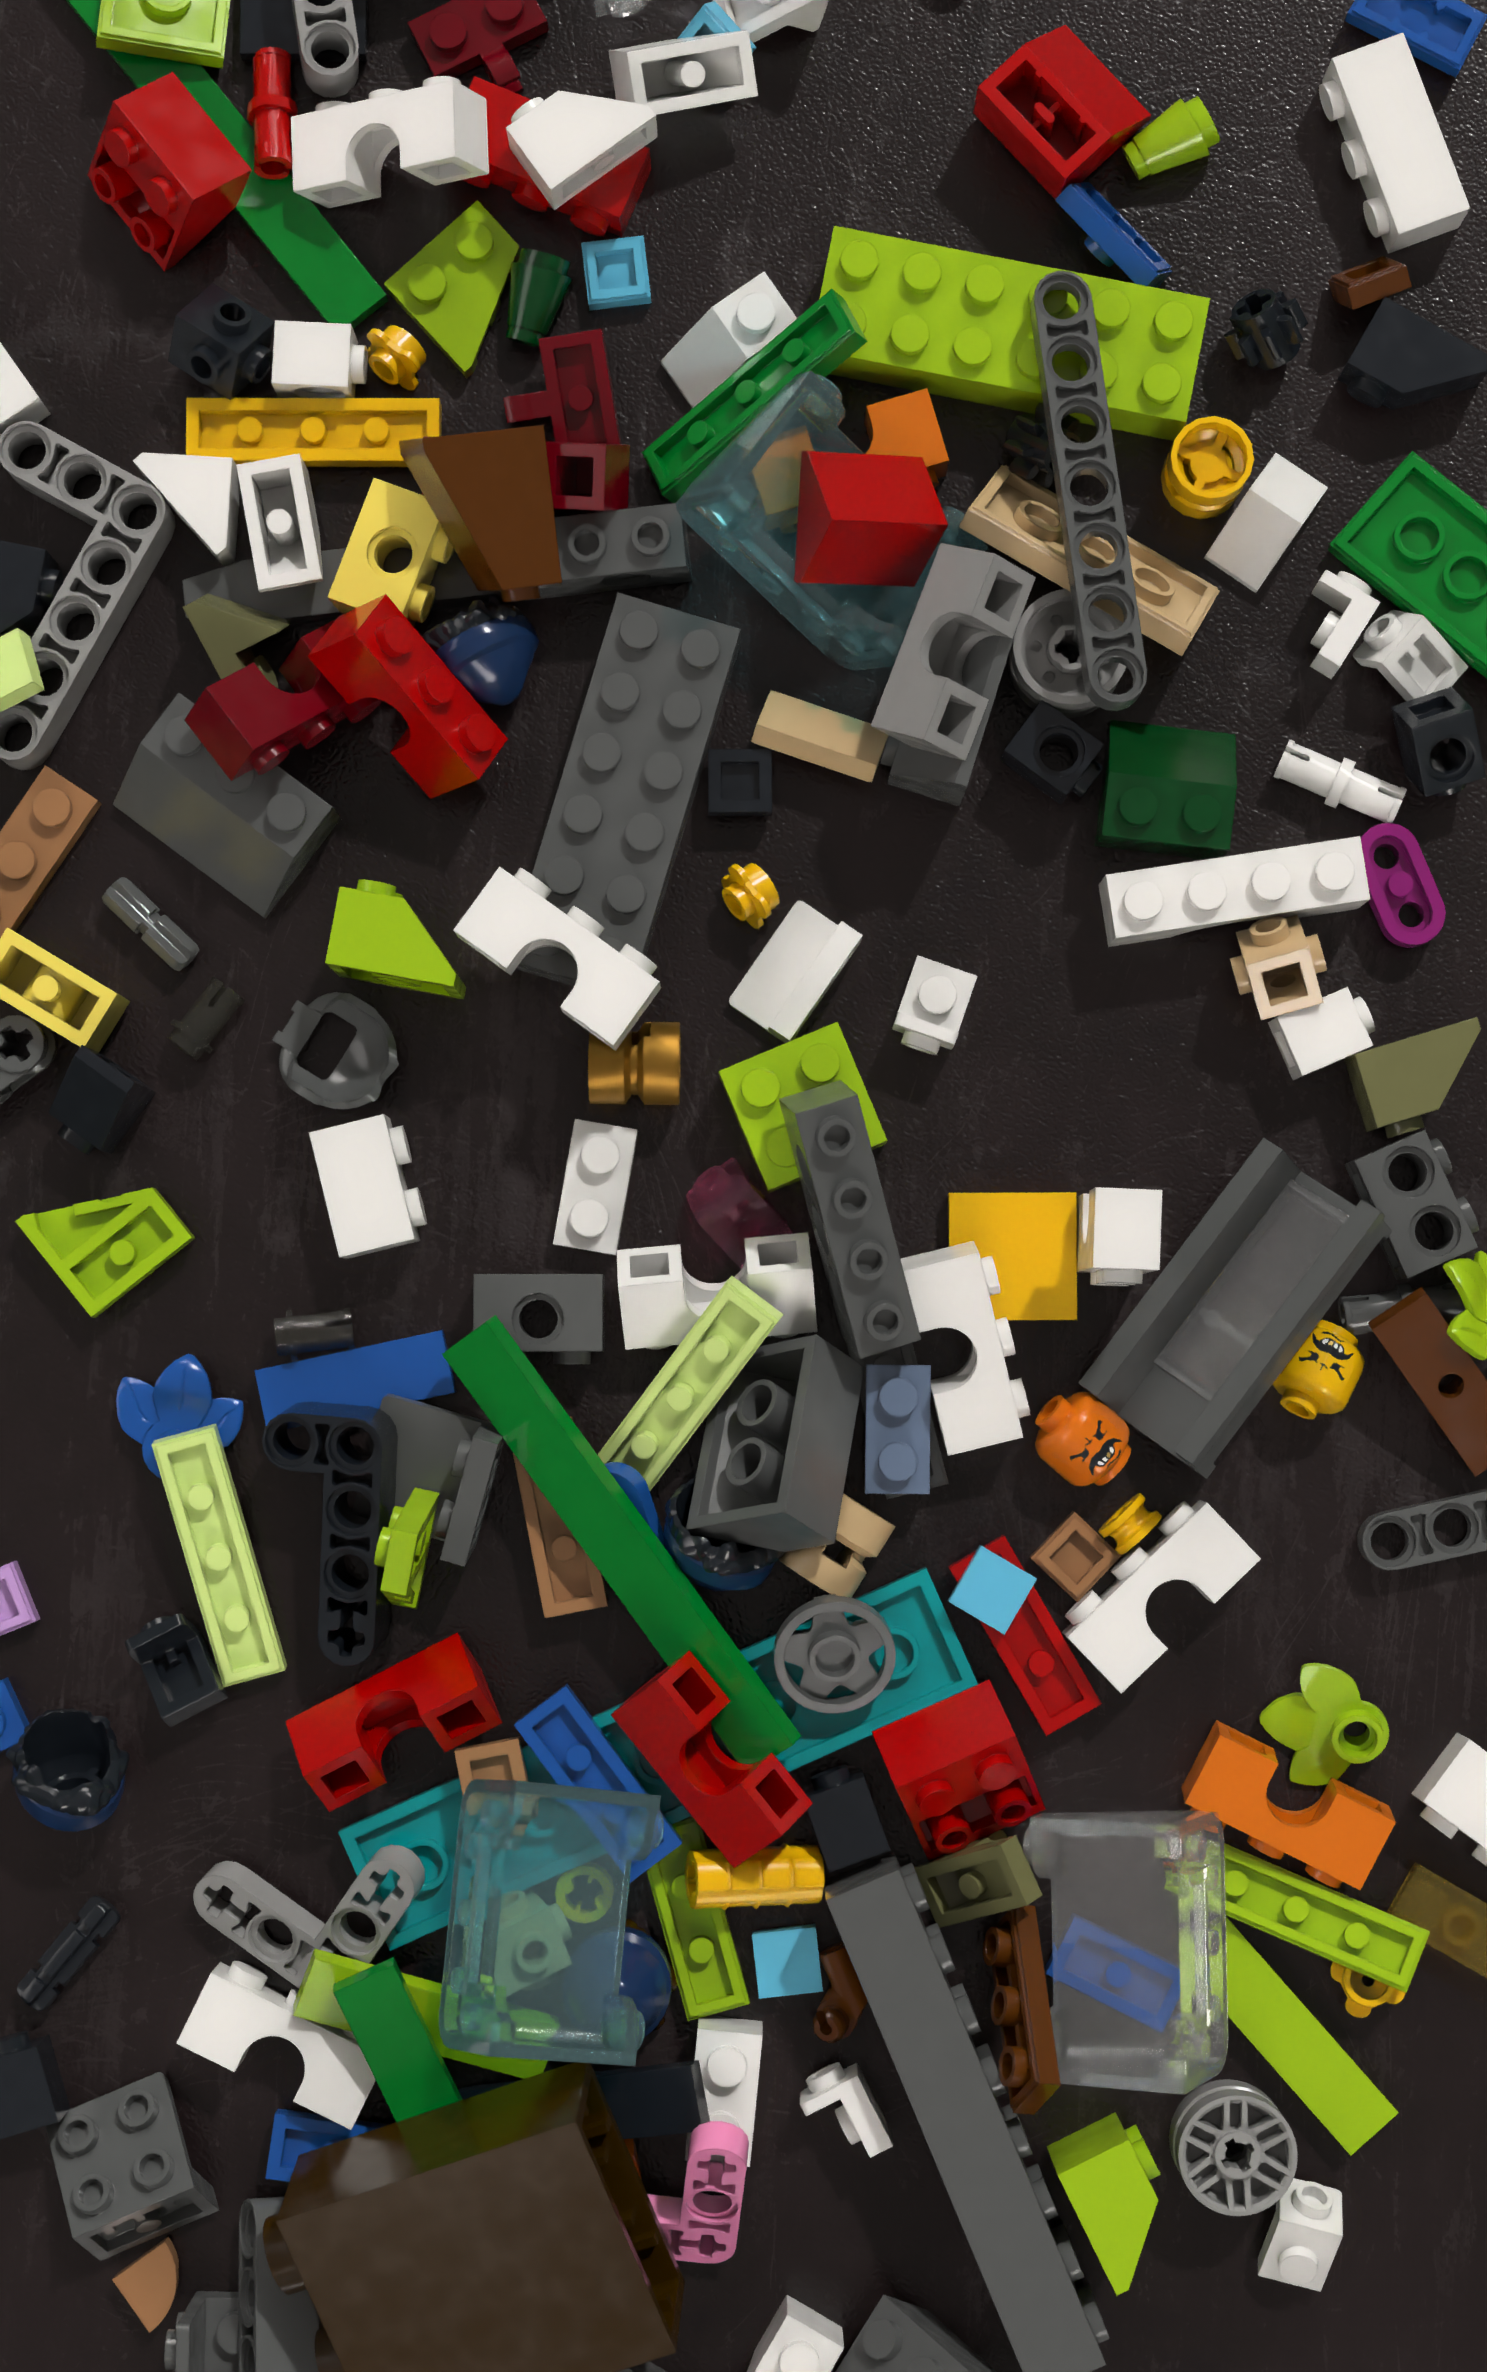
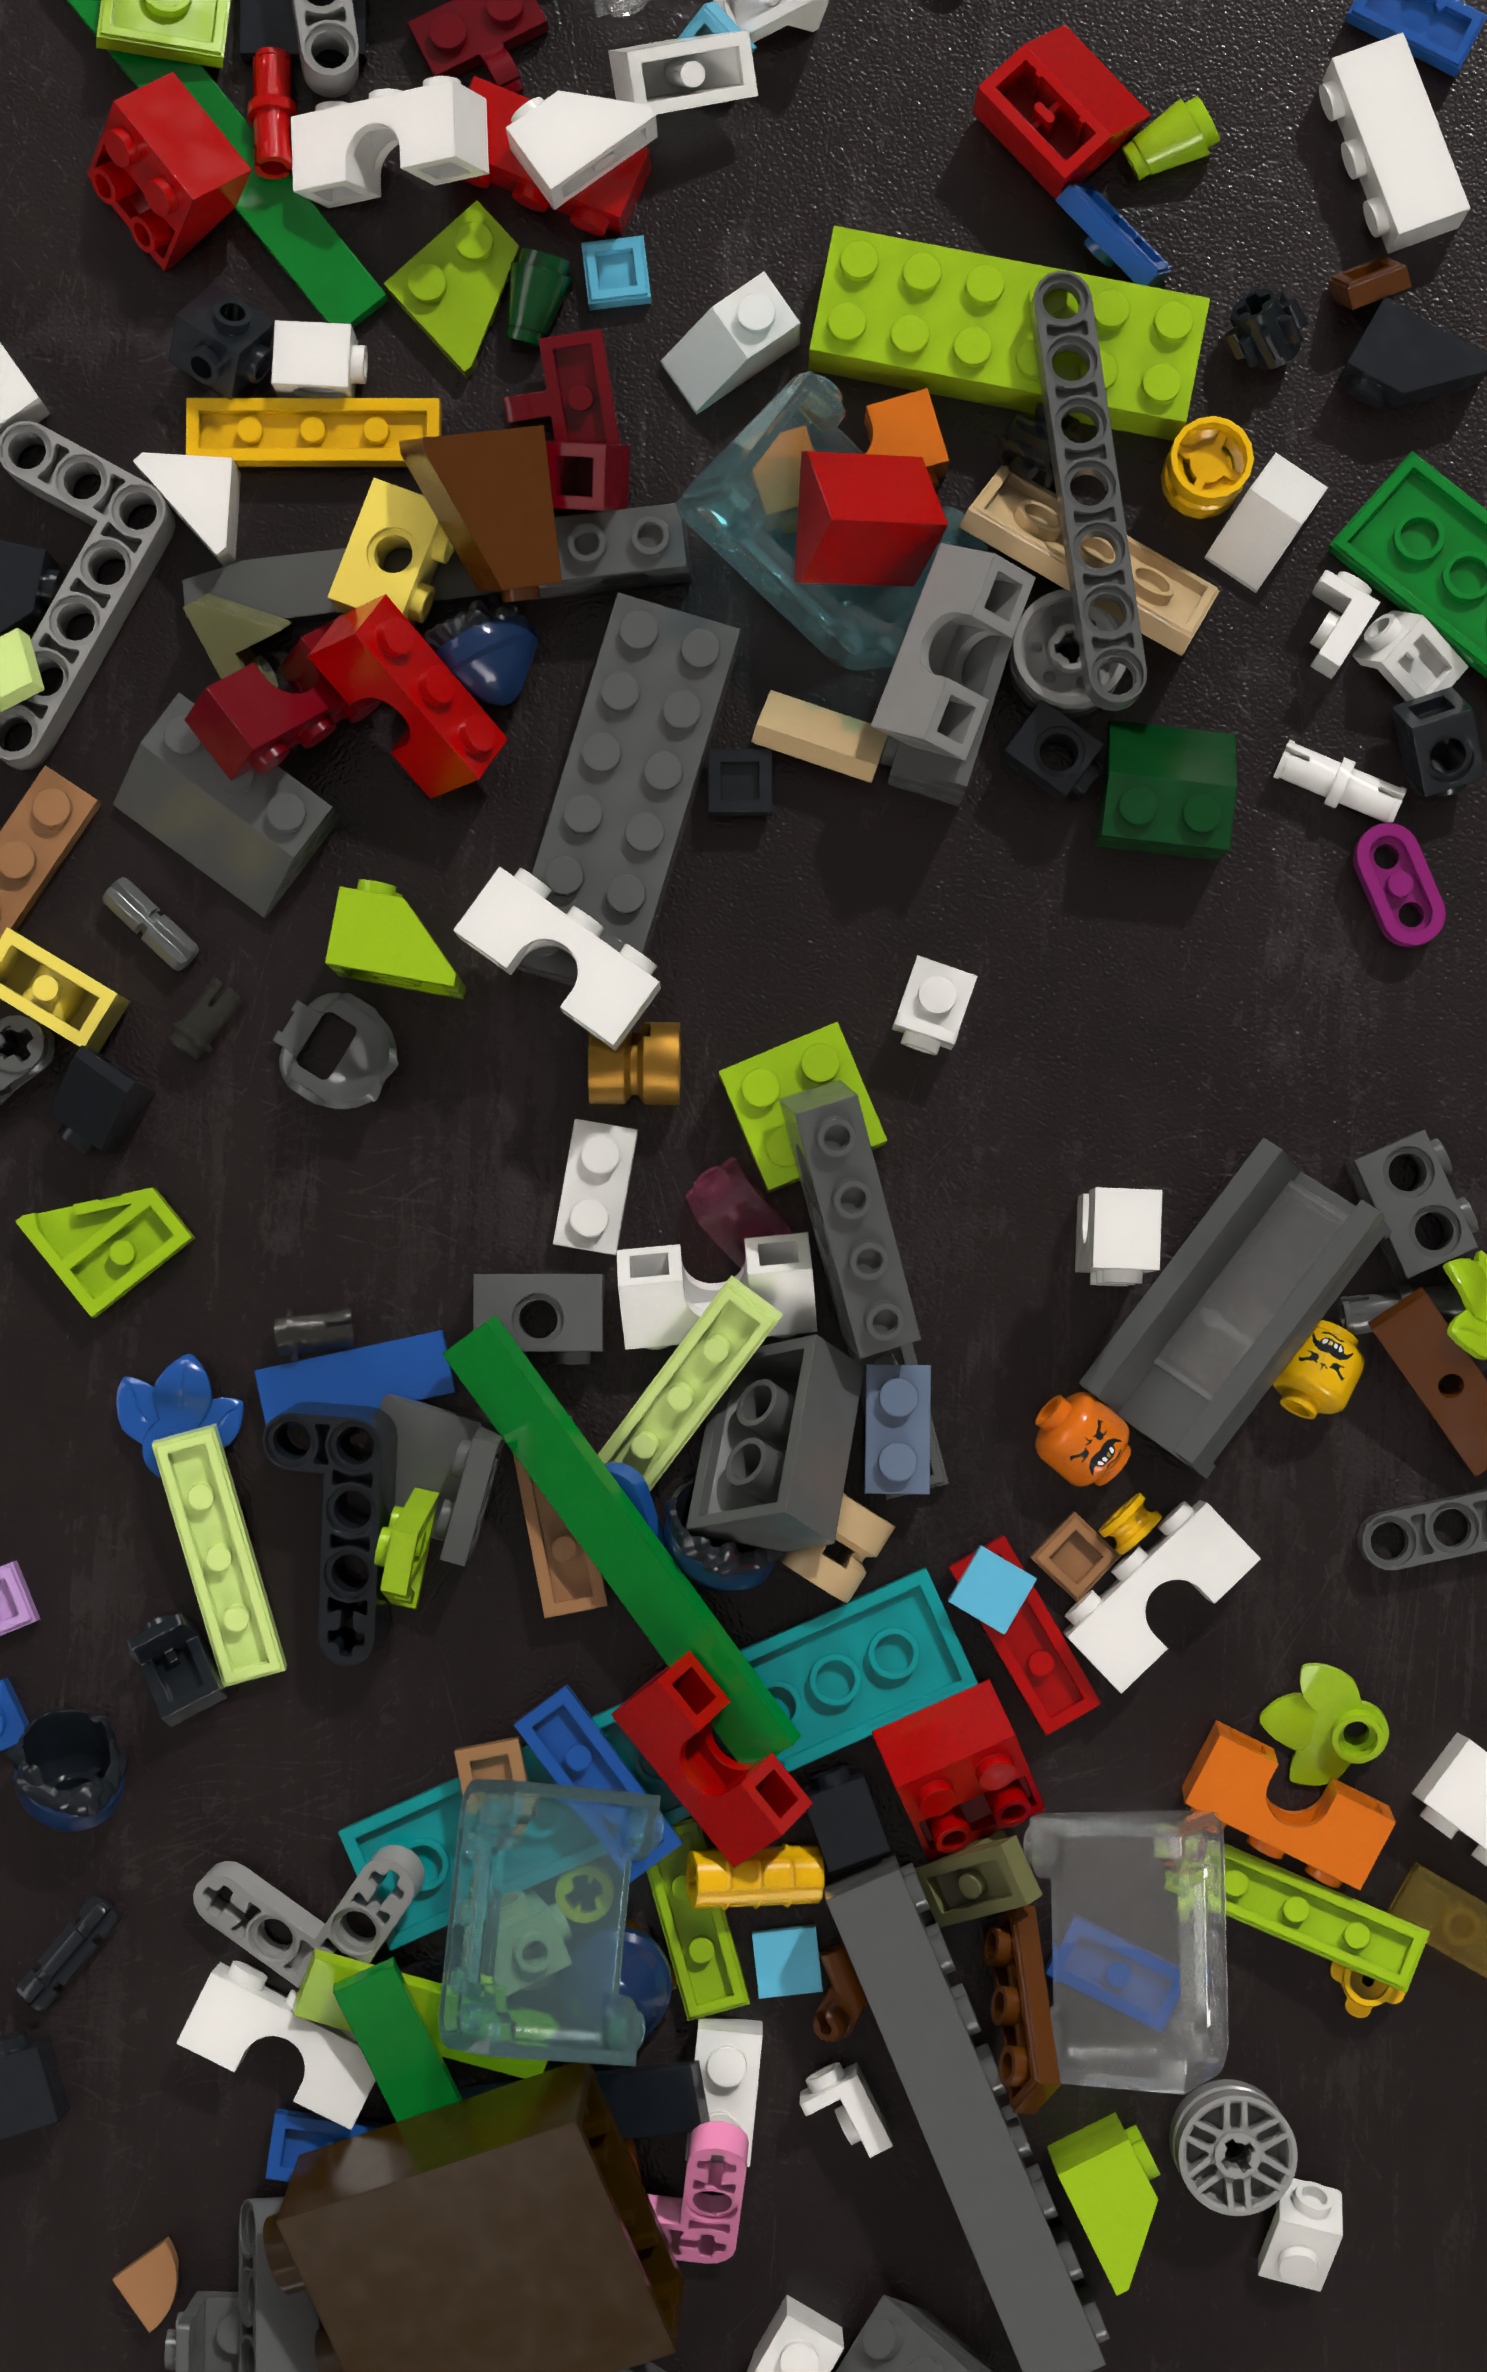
(127, 2168): dark grey bracket -> none
(281, 522): white slope -> none
(346, 1735): red arch -> none
(367, 1185): white brick -> none
(395, 356): yellow plate -> none
(749, 894): yellow plate -> none
(794, 971): white panel -> none
(813, 342): green tile -> none
(834, 1653): dark grey wheel -> none
(978, 1401): white arch -> none
(1030, 1245): yellow tile -> none
(1234, 889): white arch -> none
(1279, 966): tan brick -> none
(1301, 2048): lime tile -> none
(1323, 1033): white brick -> none
(1409, 1076): olive slope -> none

